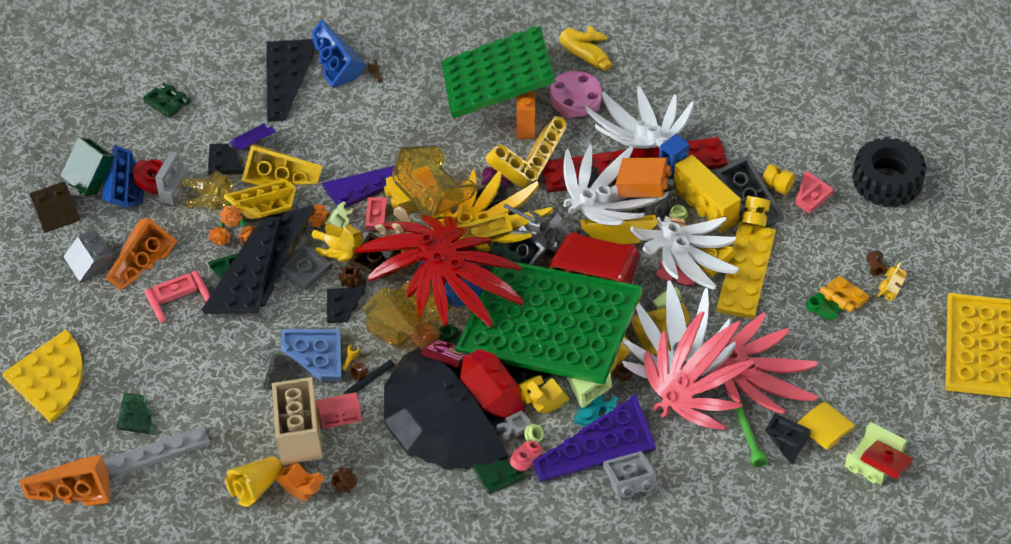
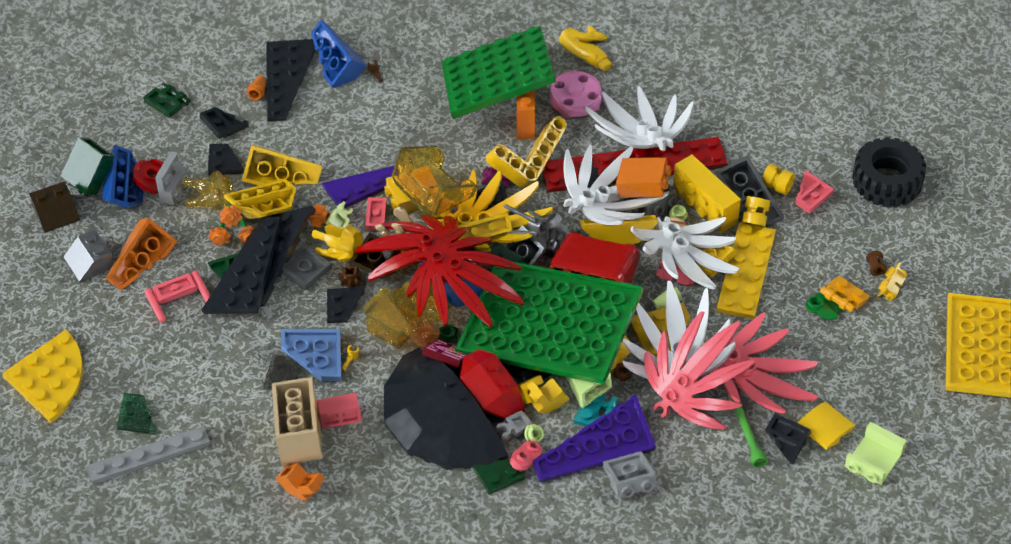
(77, 481): orange wedge -> none
(222, 123): none -> black wing
(252, 136): dark purple slope -> none
(252, 479): yellow cone -> none
(256, 89): none -> orange cone
(344, 480): reddish brown gear -> none
(358, 371): reddish brown plate -> none
(370, 377): black bar -> none
(674, 150): blue brick -> none
(886, 459): red plate -> none

